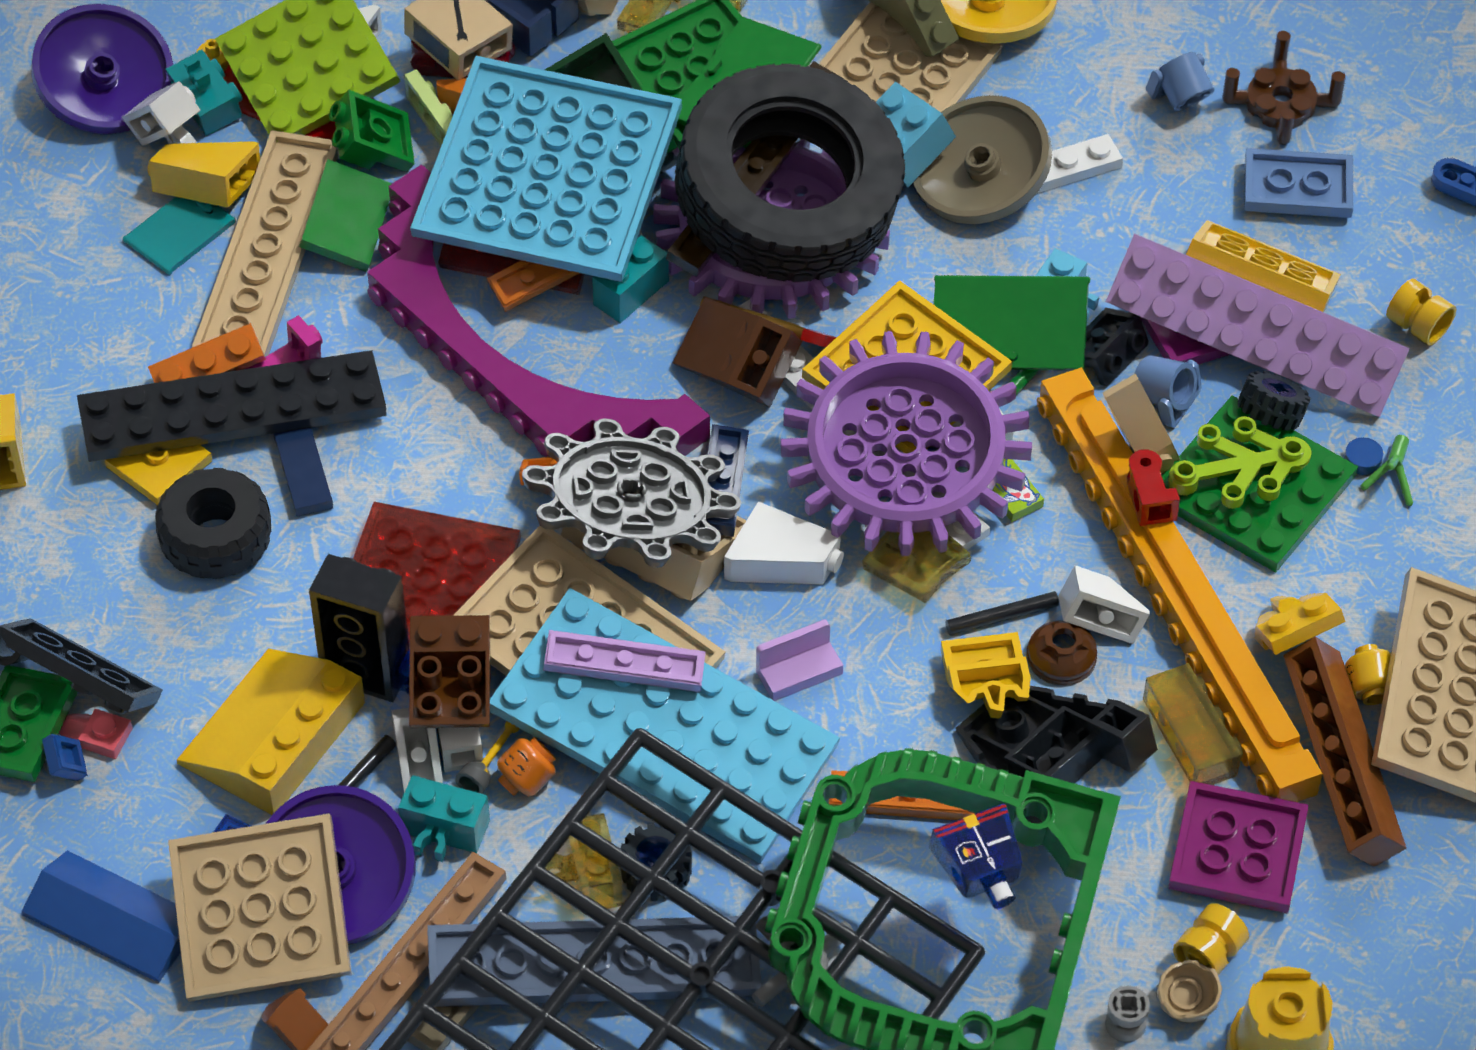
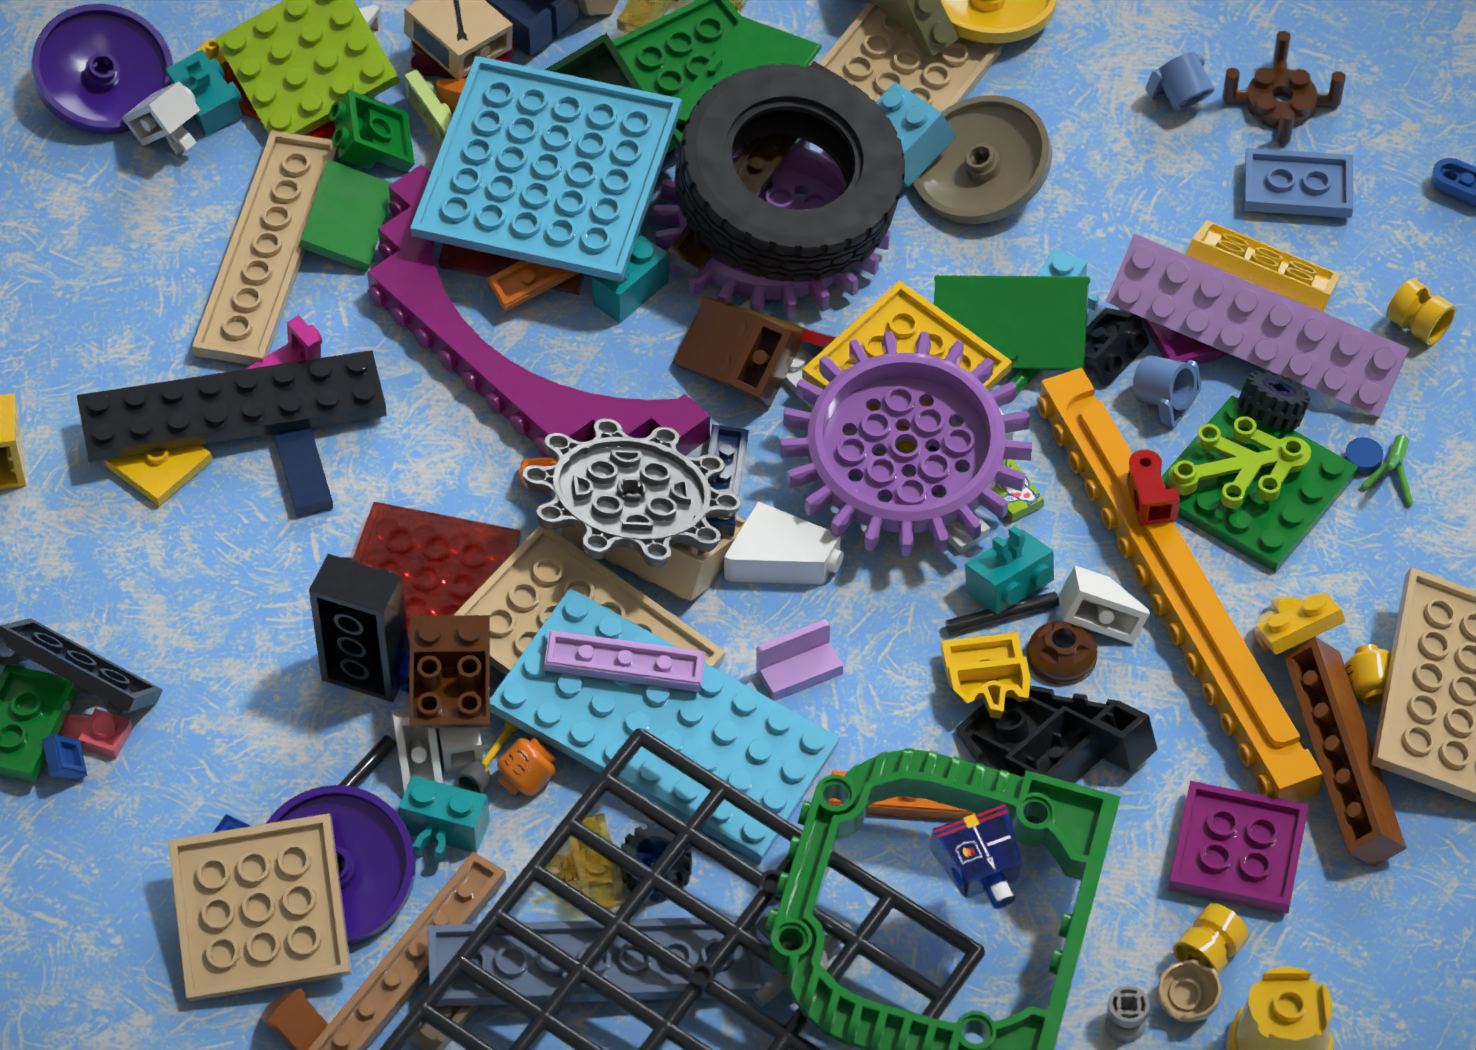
(106, 914): blue slope -> none
(178, 232): teal container -> none
(204, 171): yellow slope -> none
(218, 549): black tyre -> none
(222, 354): orange plate -> none
(275, 727): yellow slope -> none
(920, 572): clear yellow plate -> none
(1009, 570): none -> teal brick
(1082, 162): white plate -> none
(1140, 420): tan slope -> none
(1192, 725): clear yellow brick -> none

